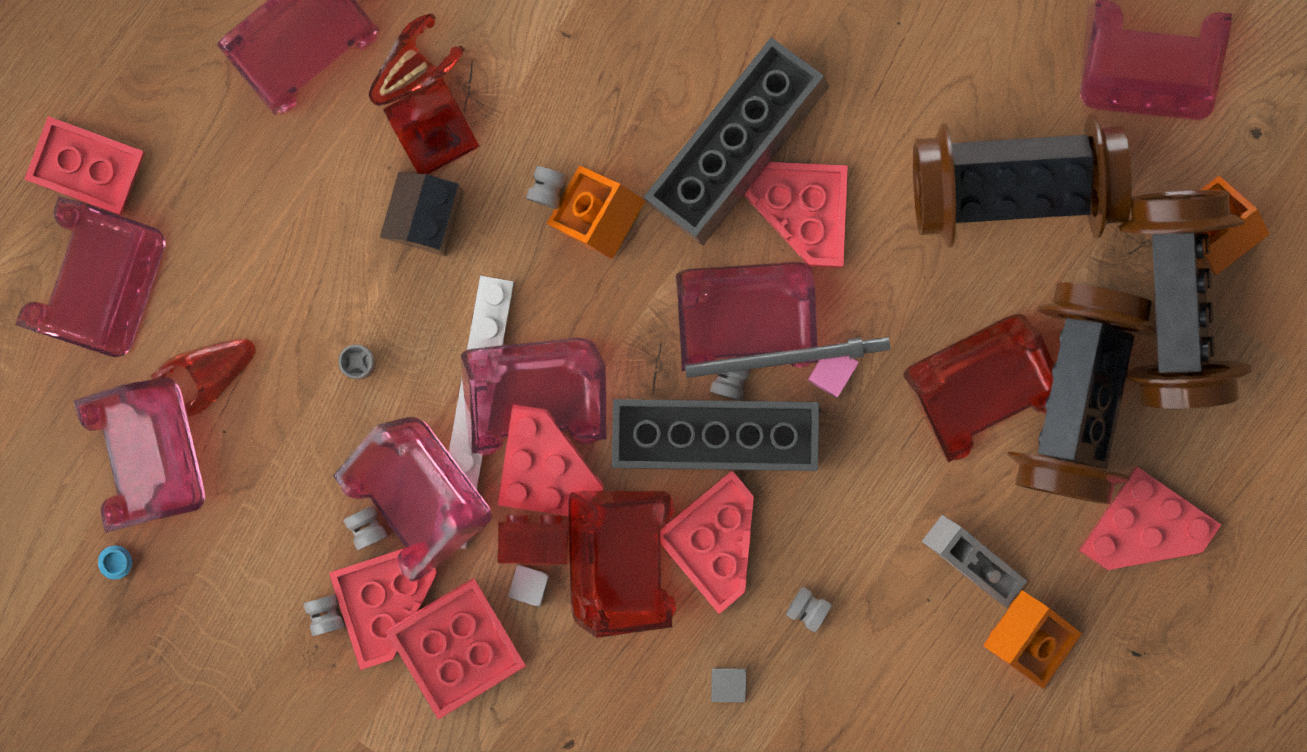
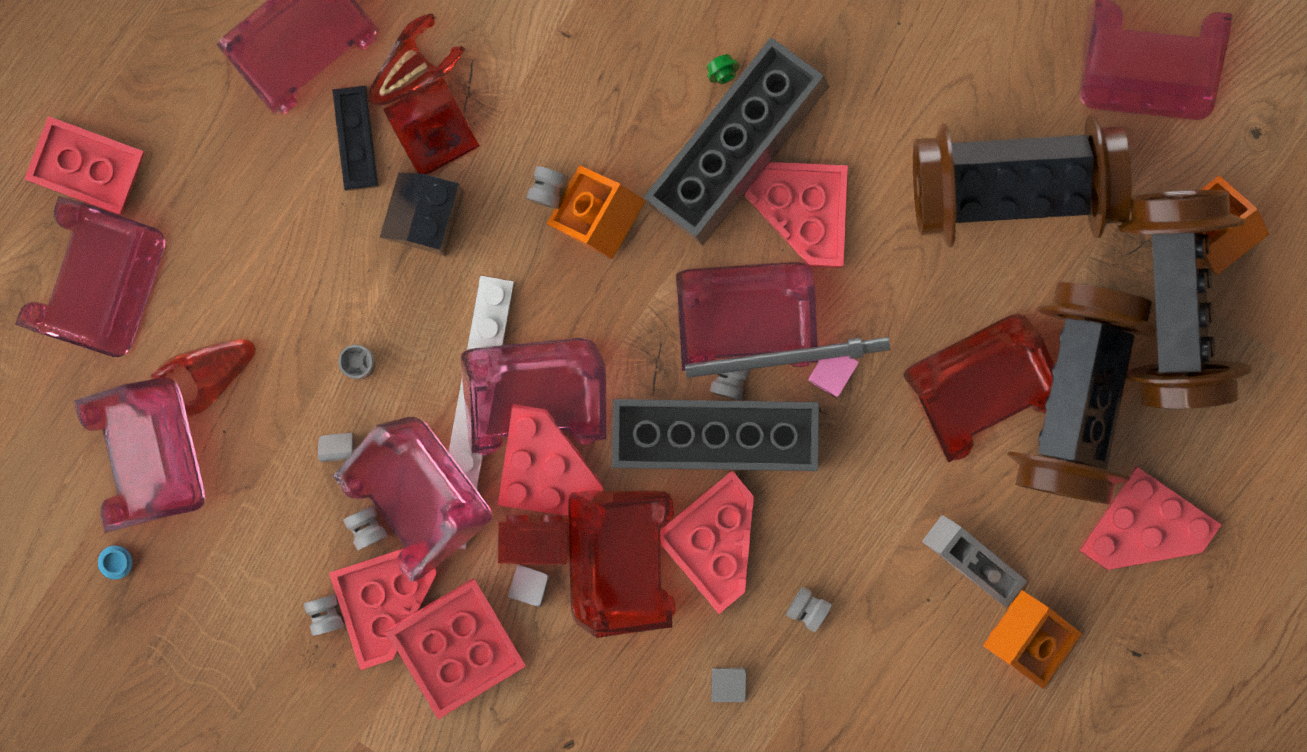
(335, 447): none -> light grey slope
(355, 138): none -> black tile
(722, 69): none -> green plate

